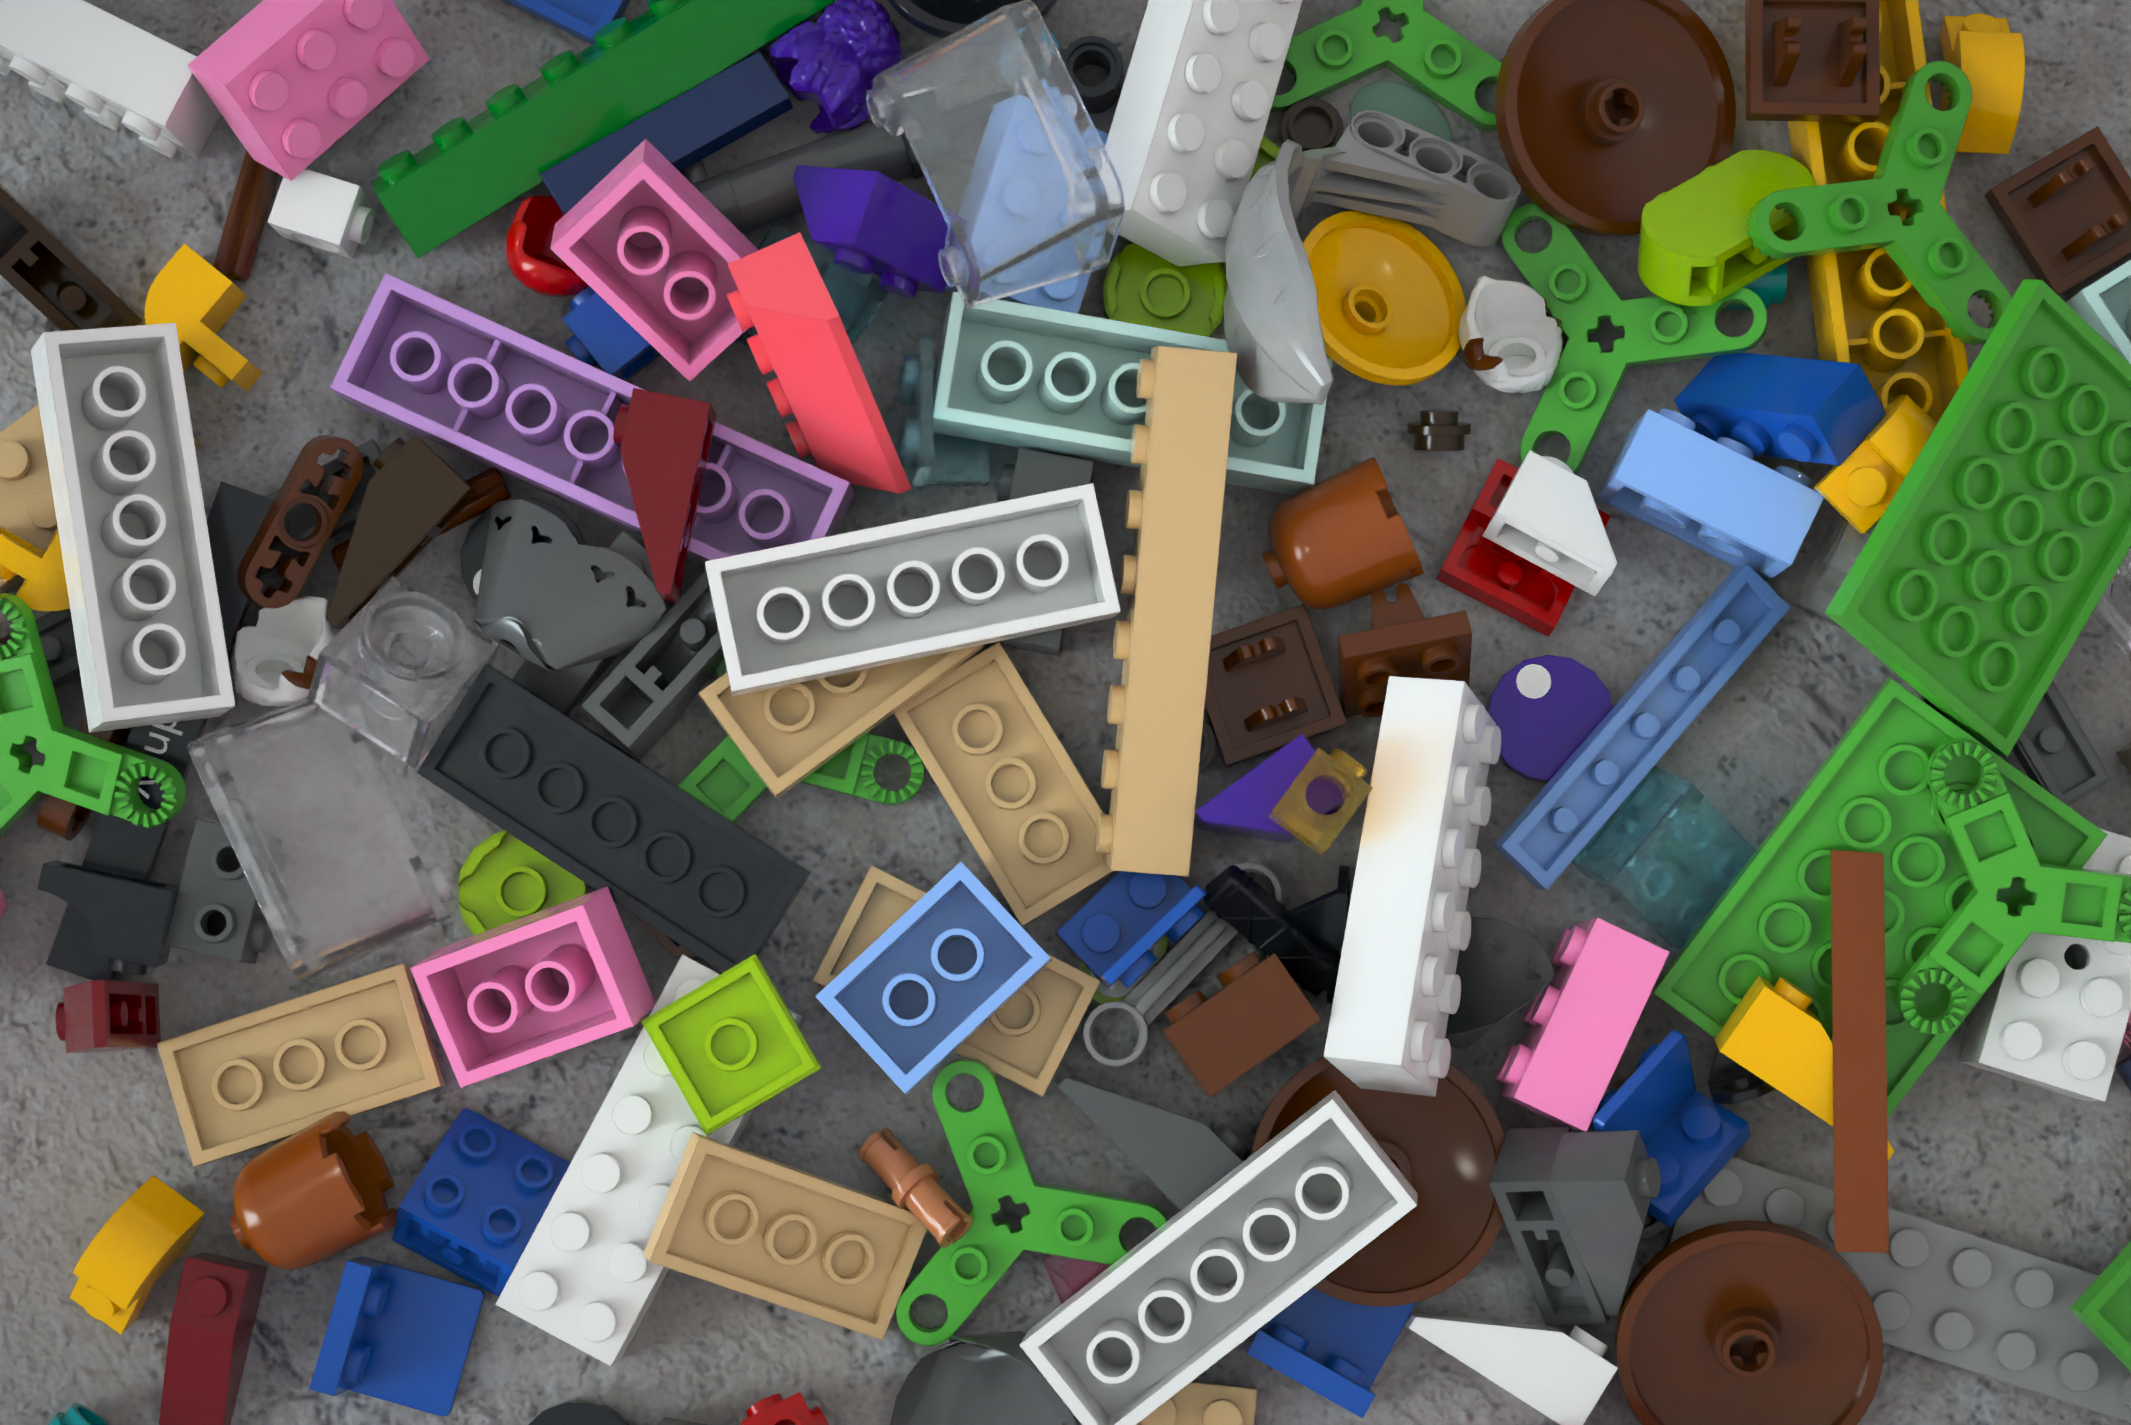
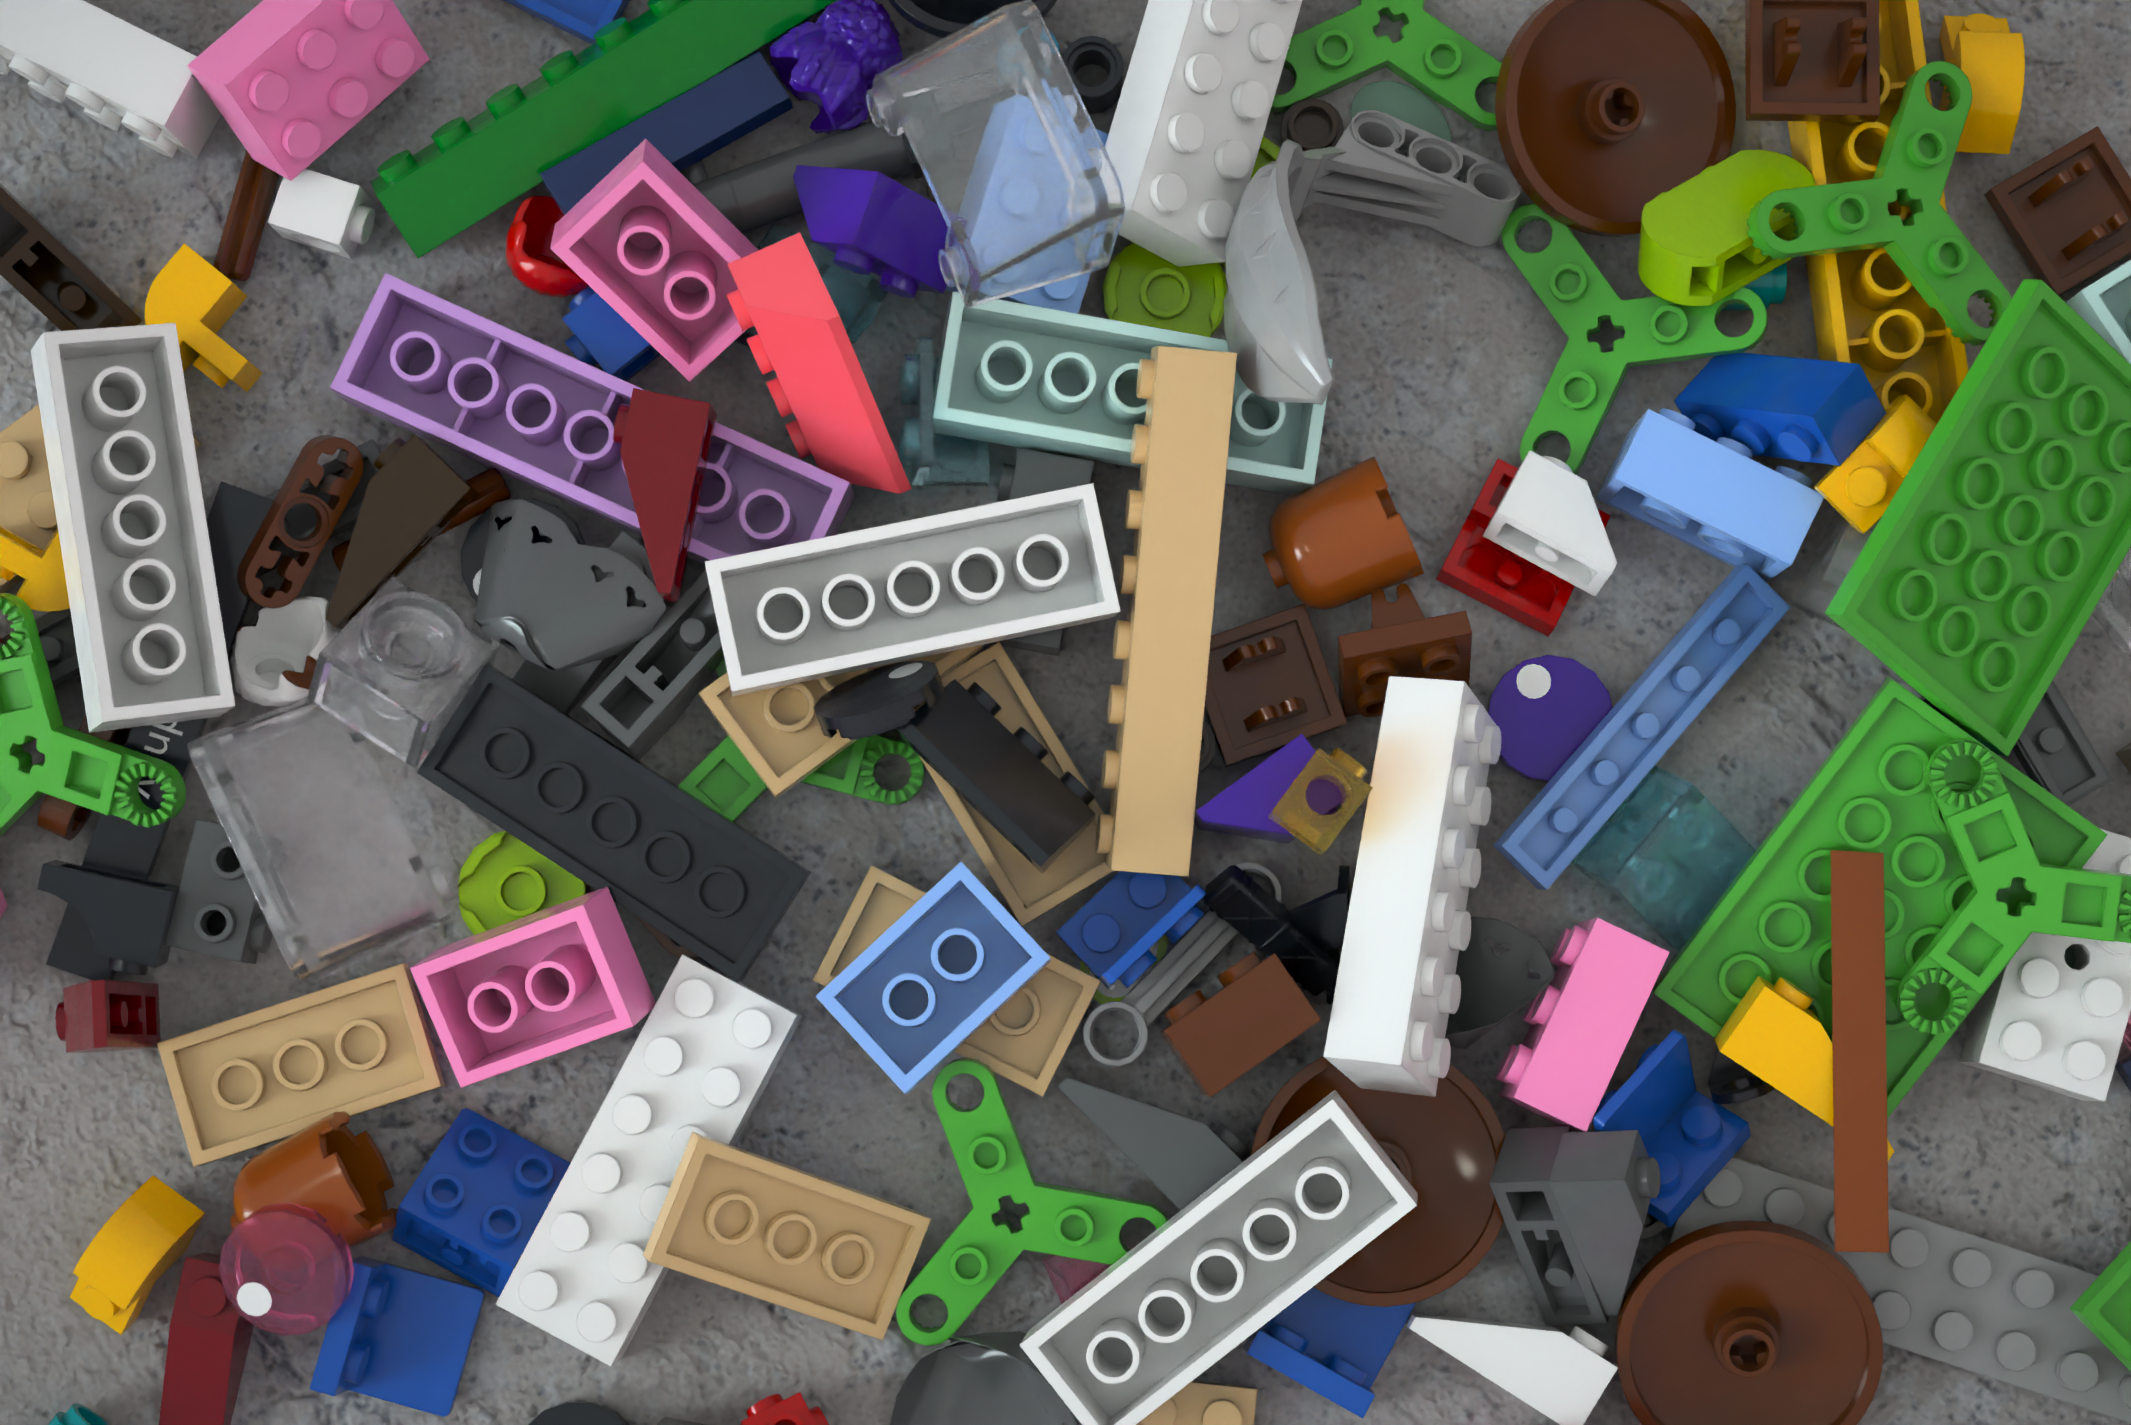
(286, 1269): none -> clear pink tile
(731, 1044): lime tile -> none
(879, 699): none -> black tile
(915, 1187): nougat pin -> none
(1000, 773): none -> black slope
(1384, 298): yellow dish -> none
(1439, 431): dark brown plate -> none
(1509, 336): white hair -> none

